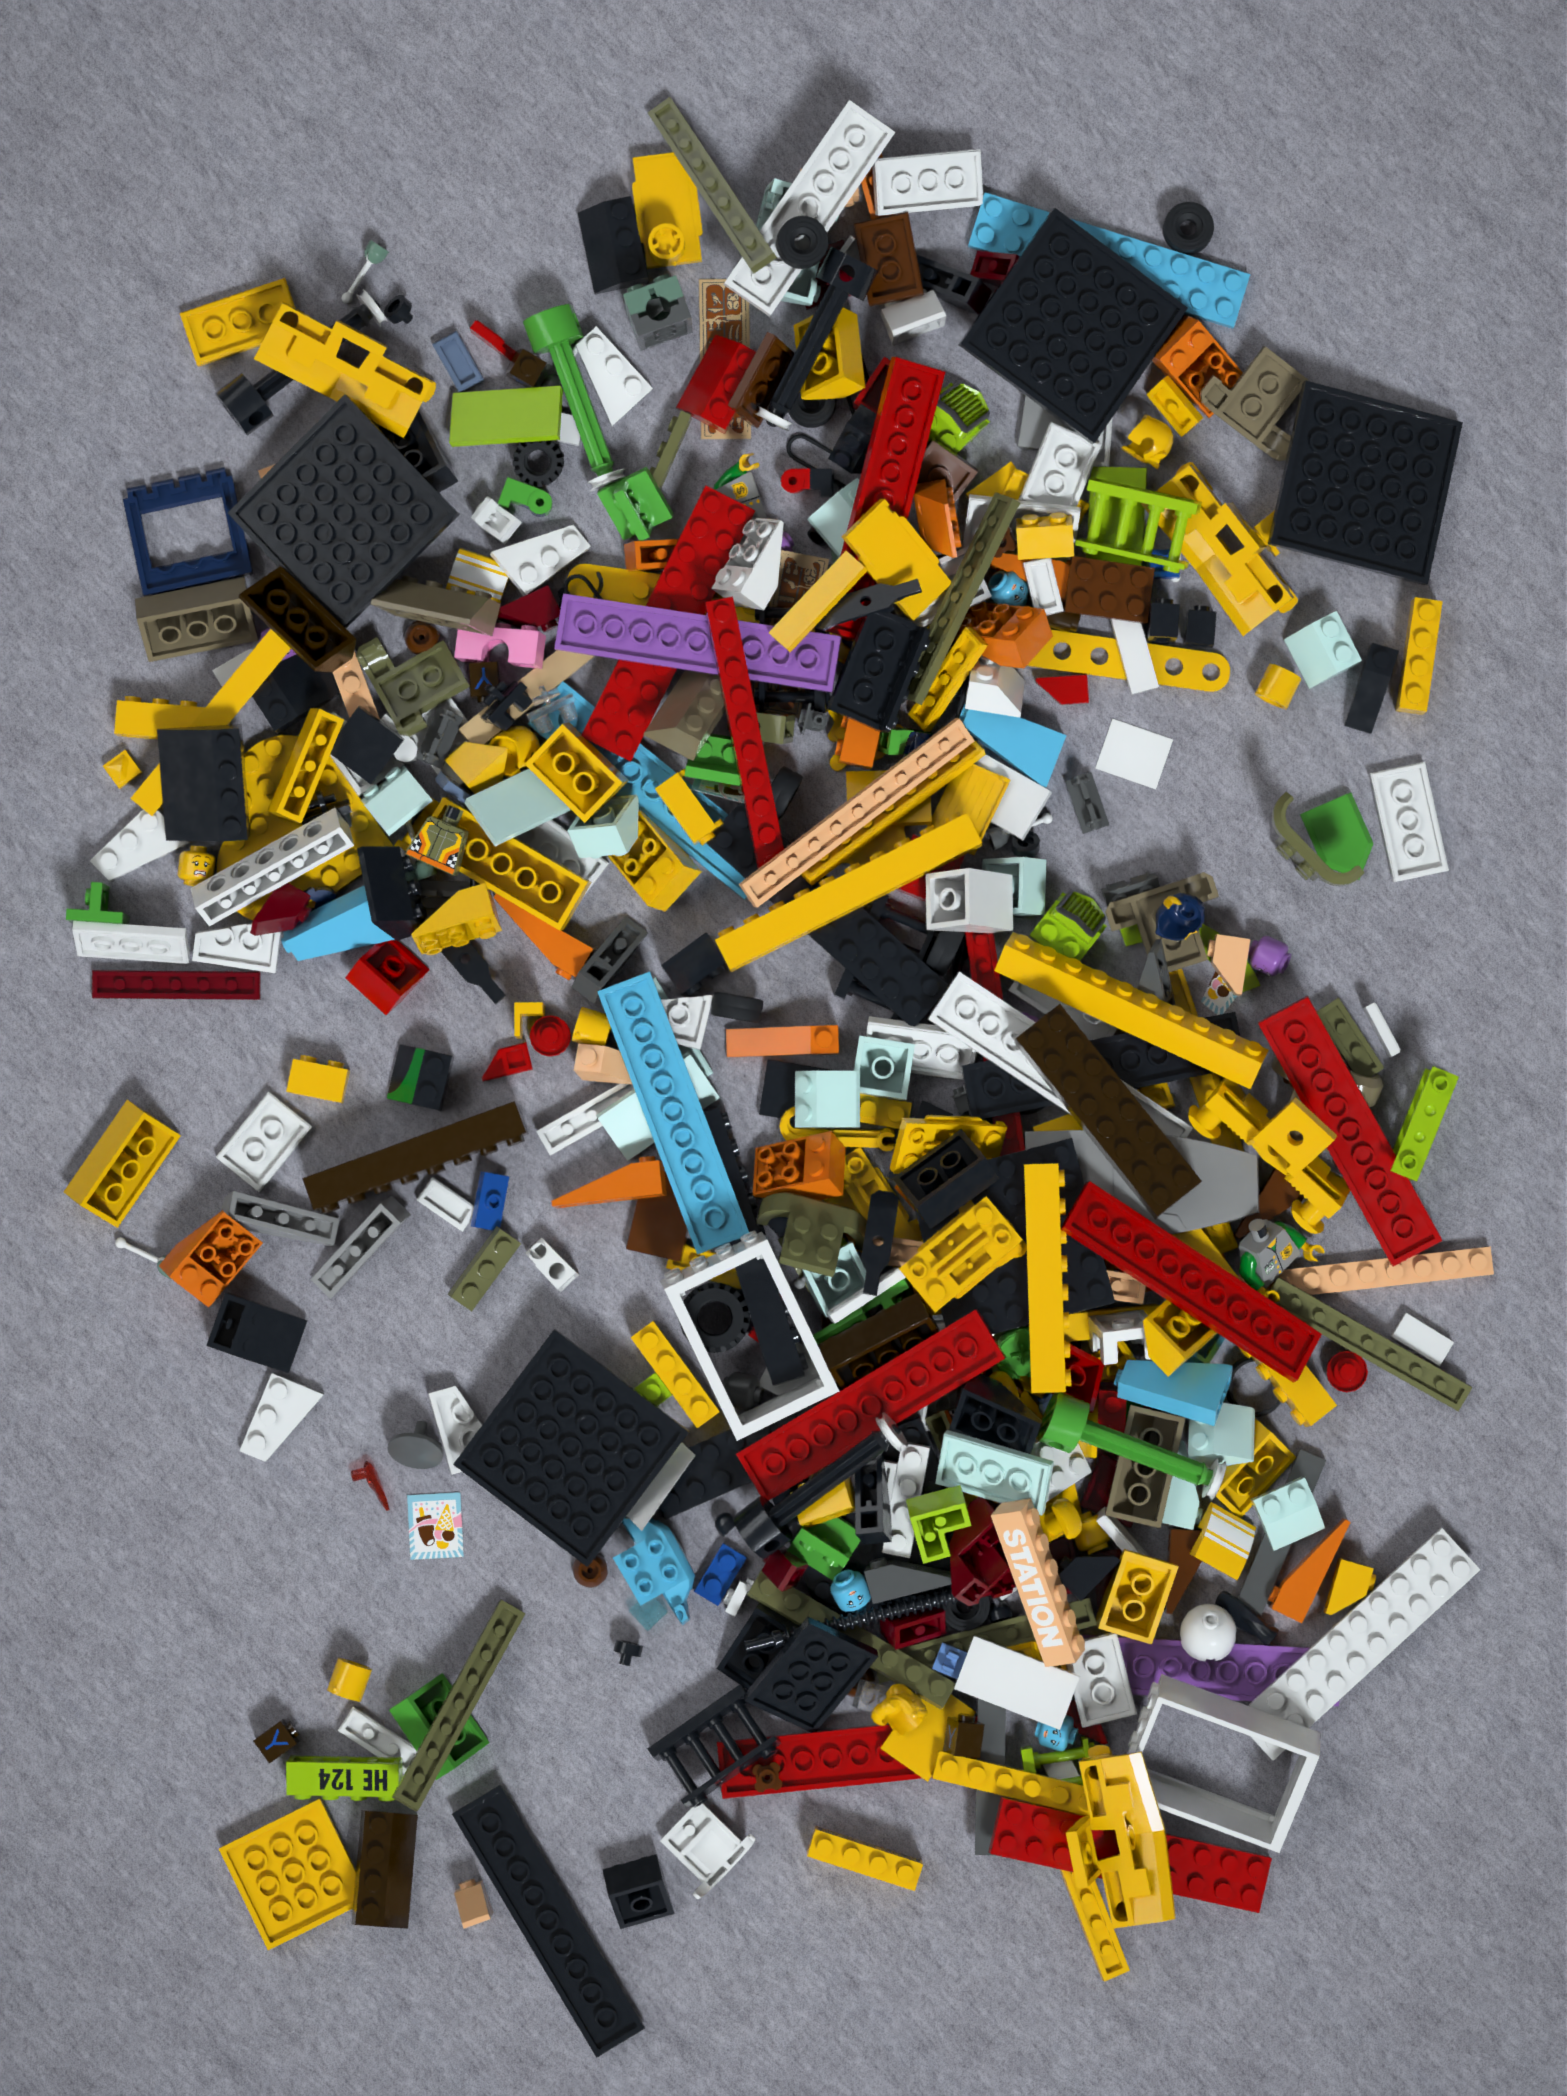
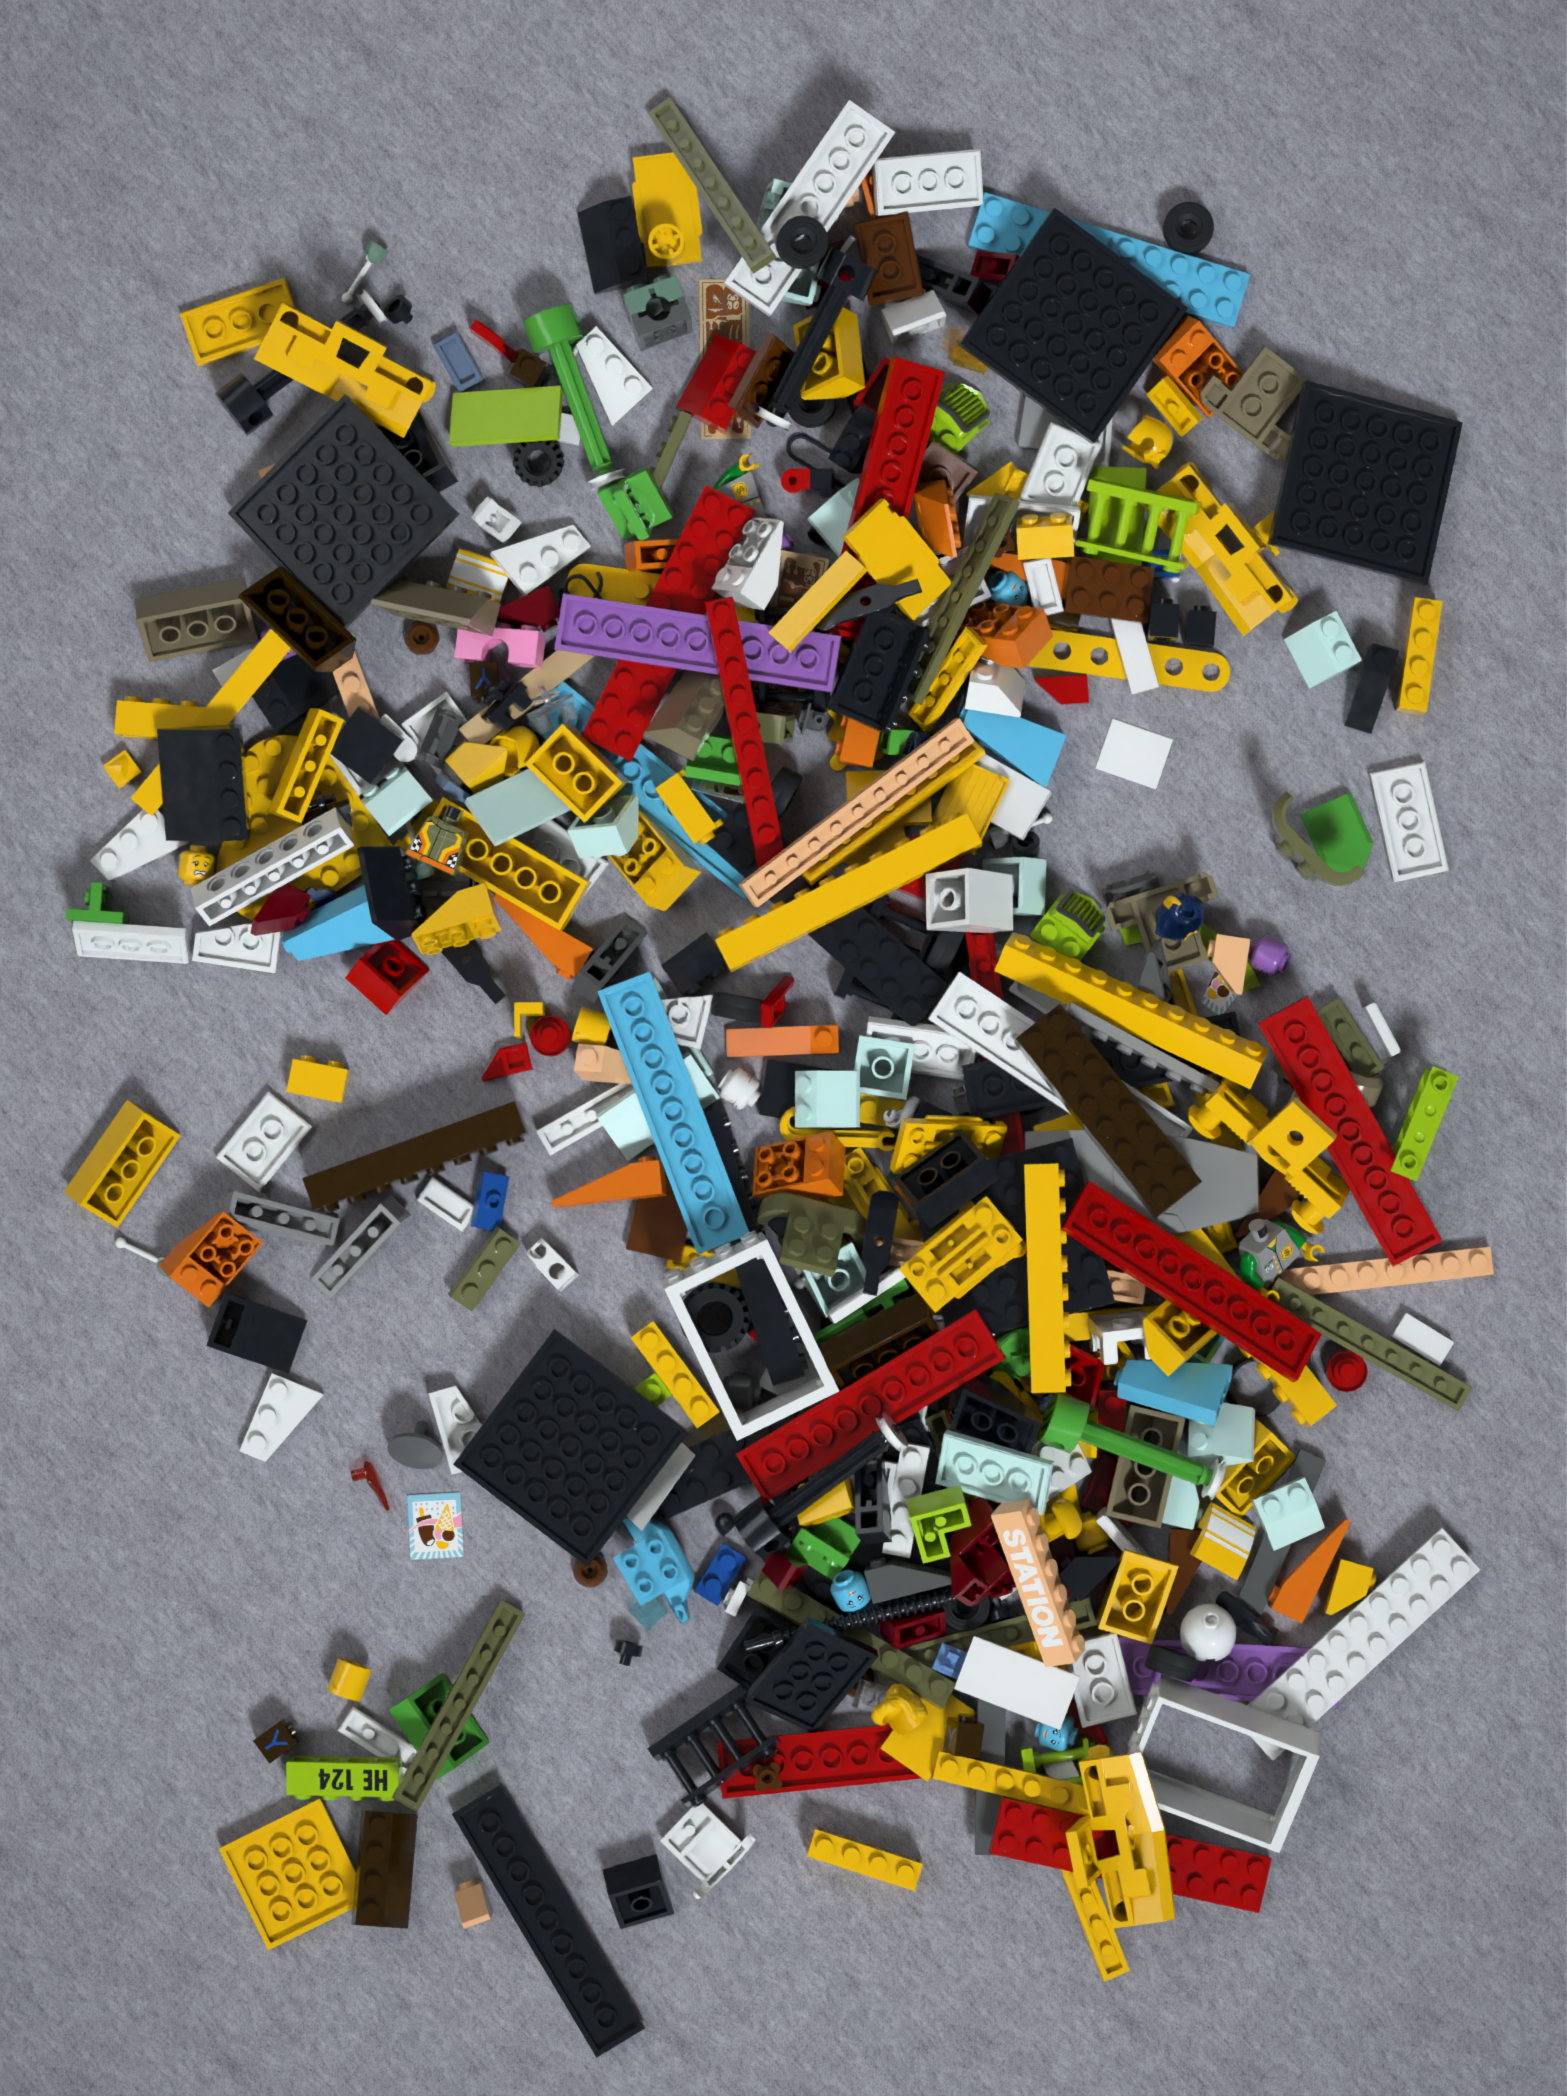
(176, 985): dark red tile -> none
(194, 571): dark blue hinge -> none
(413, 685): olive piece -> none
(420, 1077): black slope -> none
(526, 496): bright green leg -> none
(739, 1088): none -> white head
(774, 1004): none -> red tile
(893, 1118): none -> white arm
(965, 360): none -> clear yellow cone
(1087, 802): dark grey hinge -> none
(1150, 1056): none -> light grey plate
(1171, 1663): none -> black tyre
(1278, 686): yellow piece -> none

